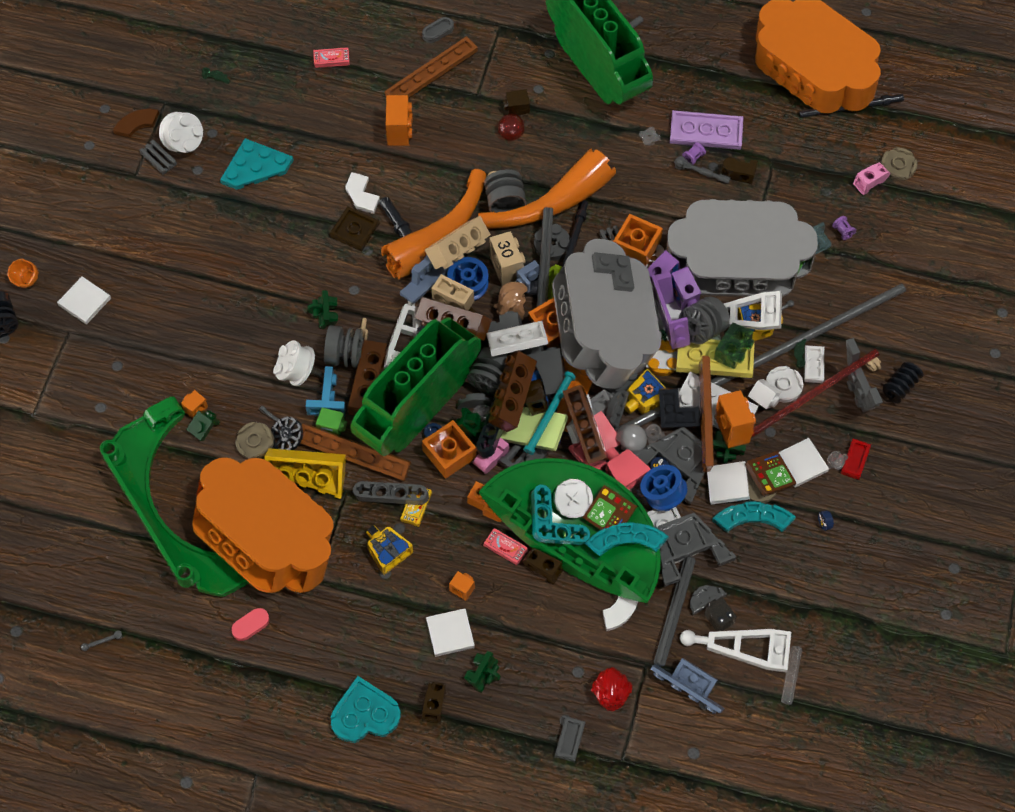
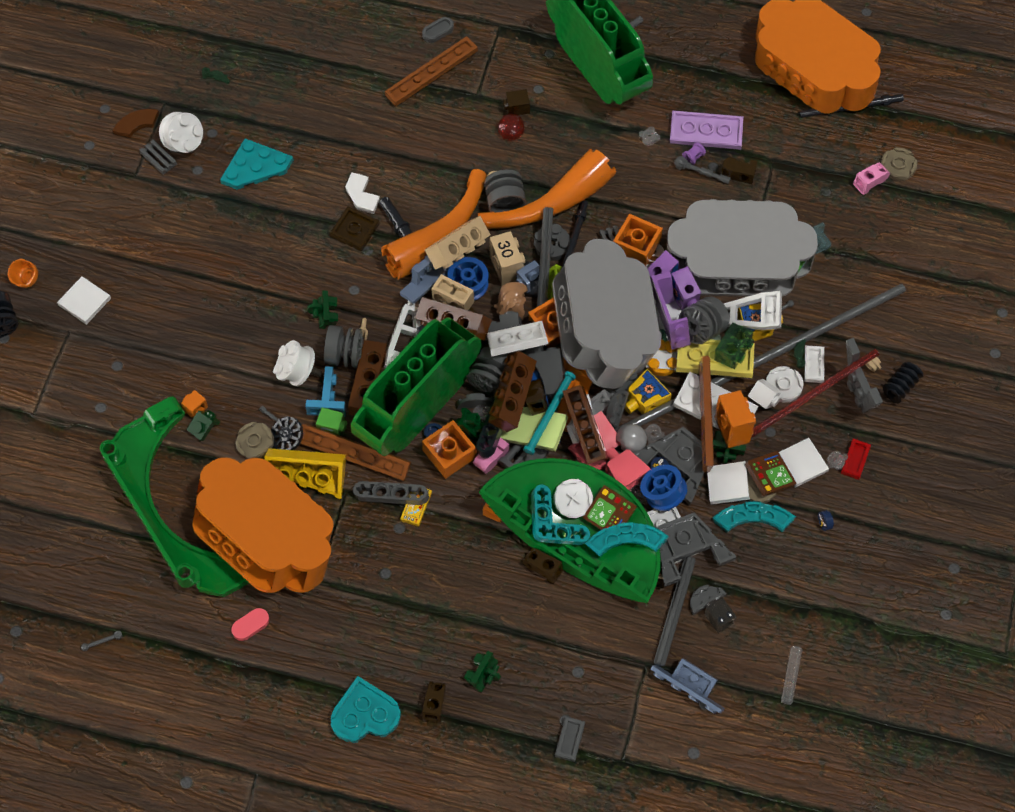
(331, 57): coral tile -> none
(387, 548): torso -> none
(398, 120): orange brick -> none
(450, 632): white tile -> none
(462, 585): orange plate -> none
(475, 499): orange plate -> none
(505, 546): coral tile -> none
(611, 689): red hair -> none
(616, 265): dark grey plate -> none
(619, 613): white tile -> none
(672, 414): black plate -> none
(778, 646): white plate -> none
(844, 227): medium lavender bush -> none

